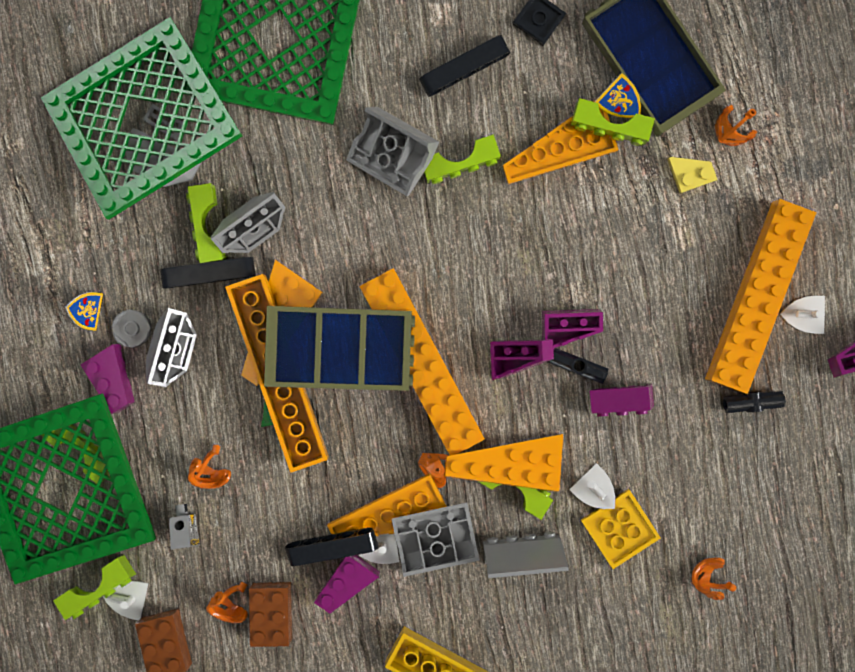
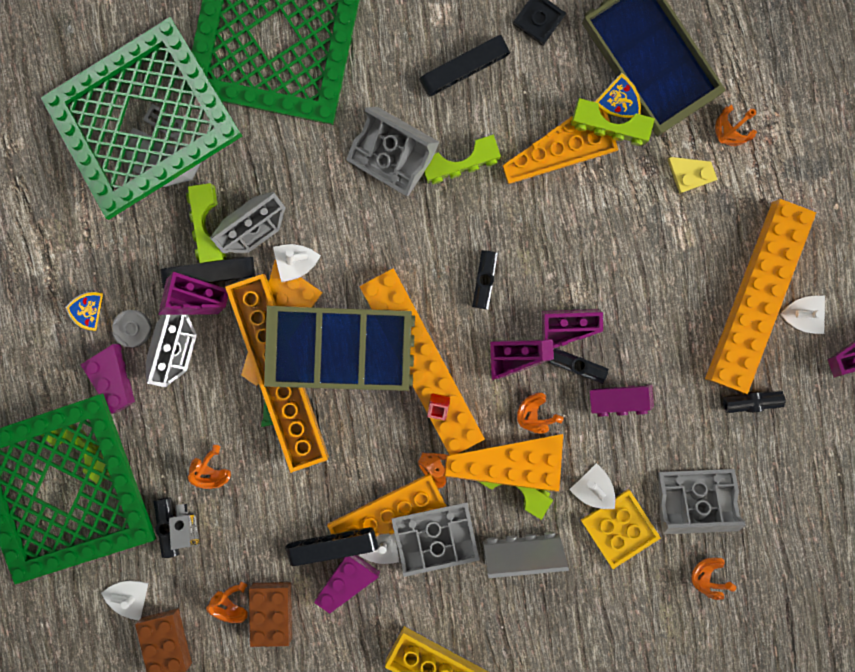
(113, 574): lime arch -> none
(164, 511): none -> black piece
(191, 297): none -> magenta wedge
(294, 261): none -> white shield
(438, 407): none -> red slope
(486, 267): none -> black piece
(532, 423): none -> orange helmet
(699, 501): none -> light grey piece

